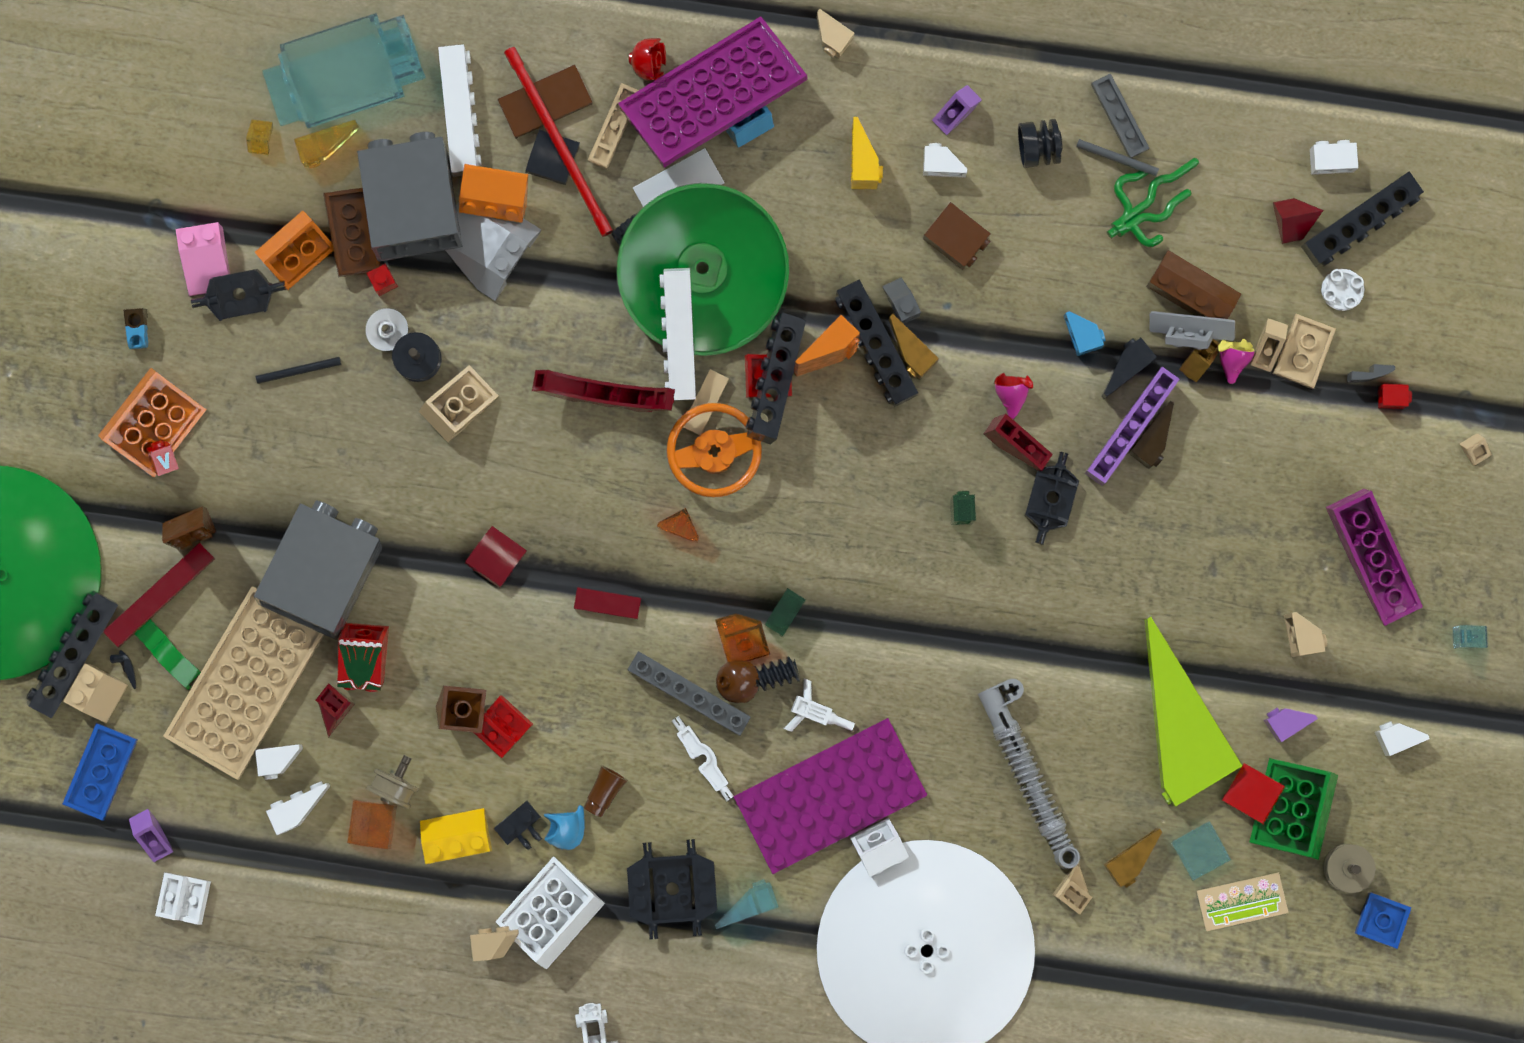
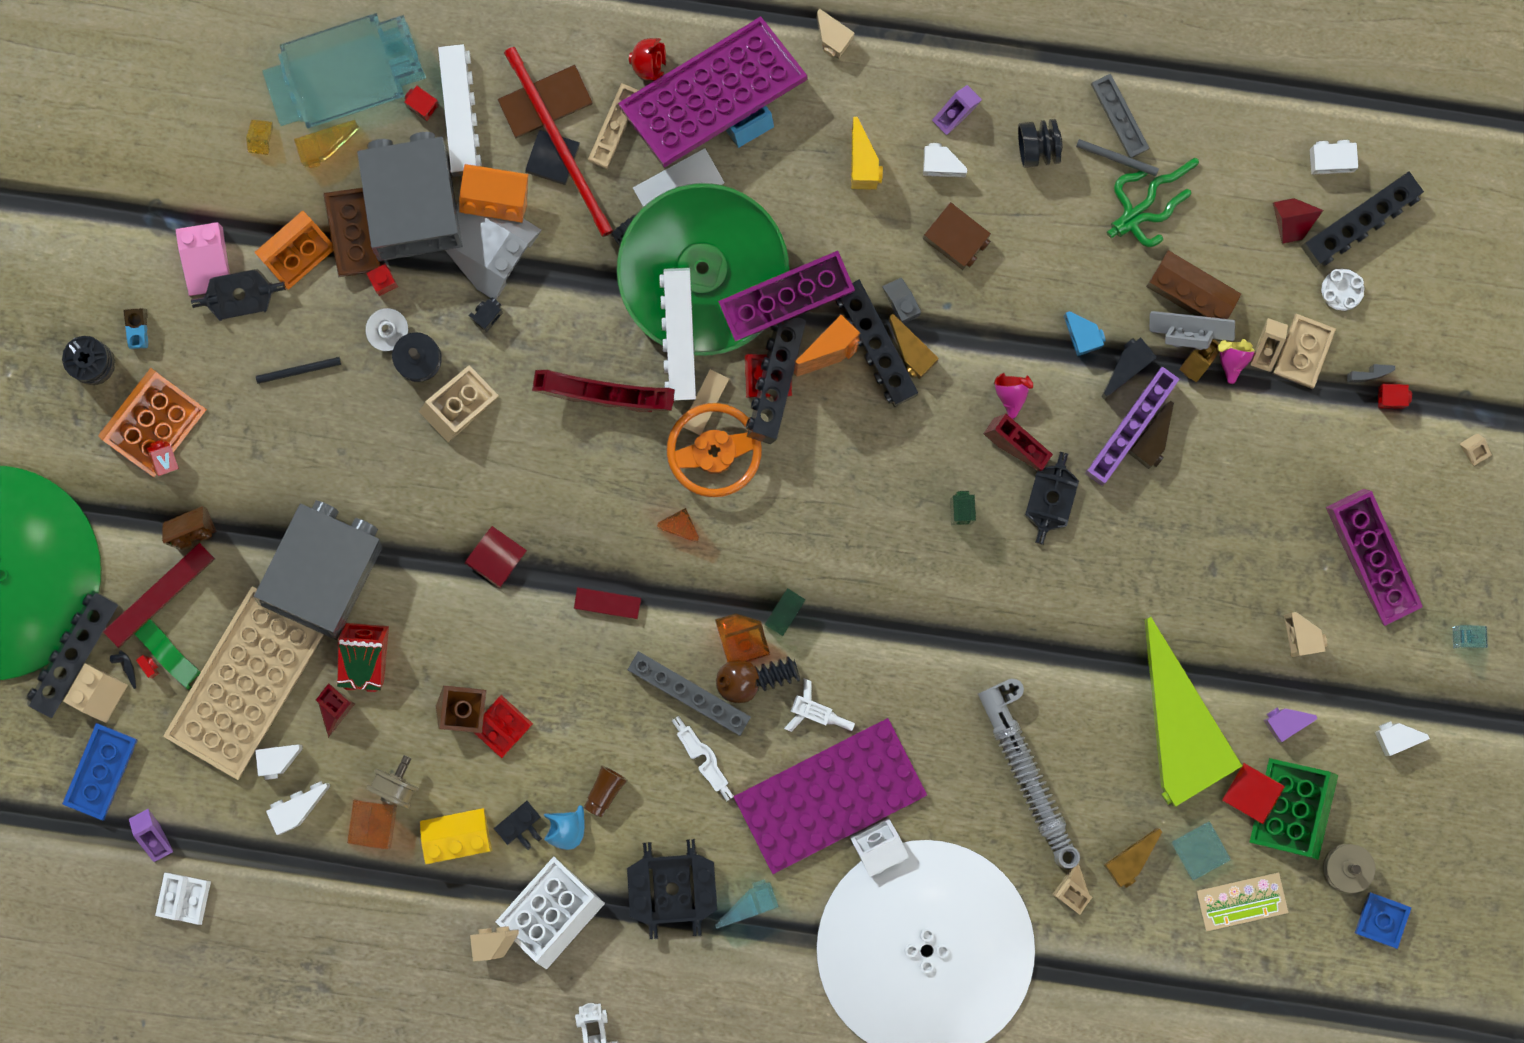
(100, 361): none -> black wheel
(148, 665): none -> red plate
(421, 102): none -> red brick
(487, 314): none -> black brick
(786, 296): none -> magenta slope

